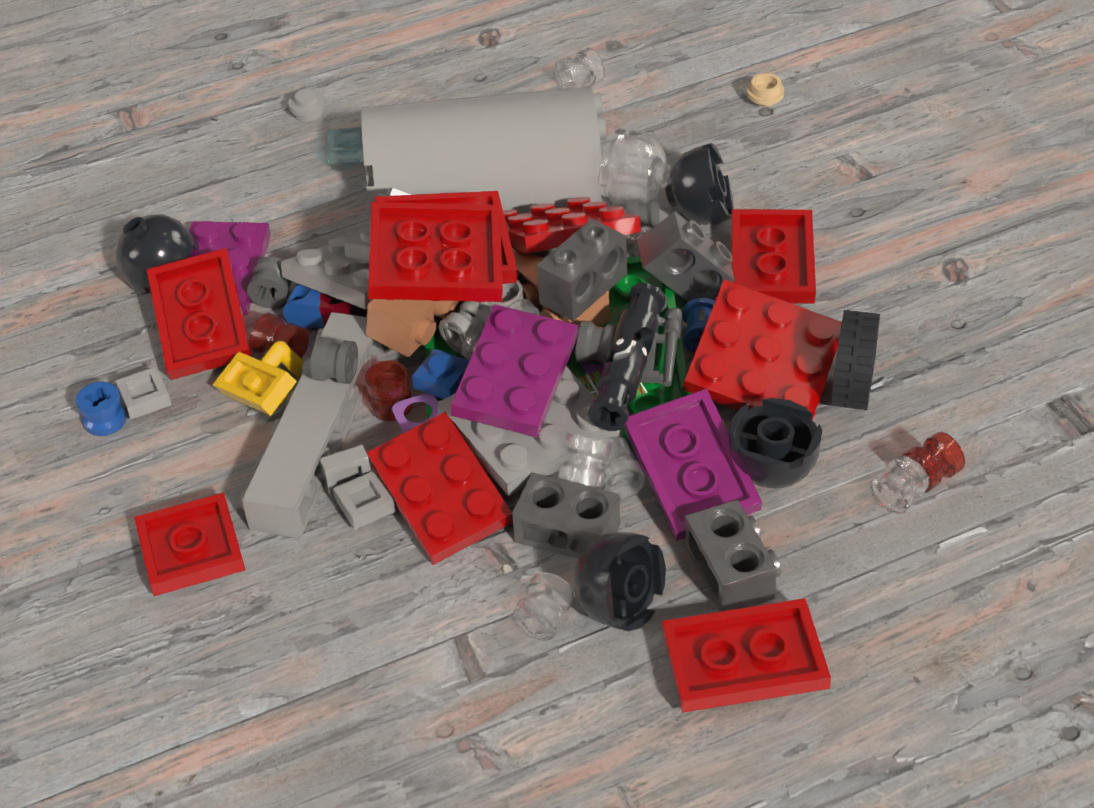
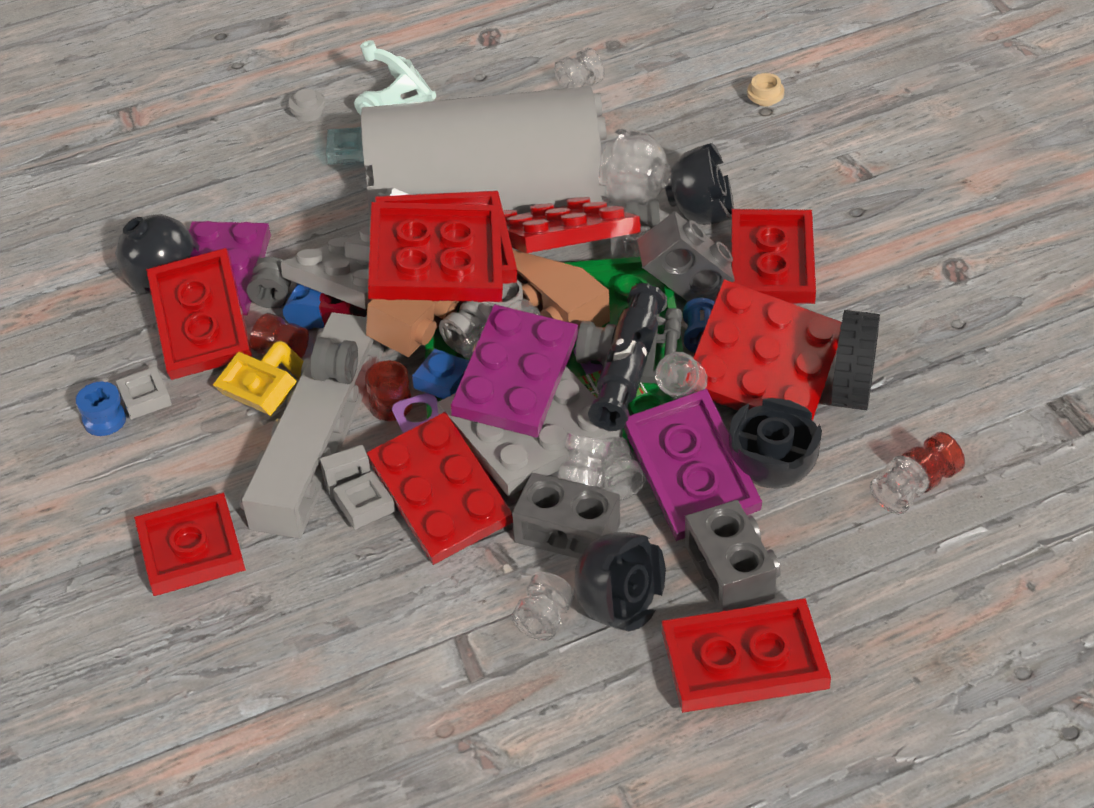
(405, 76): none -> light aqua helmet
(582, 269): flat silver brick -> none
(674, 369): none -> clear wheel

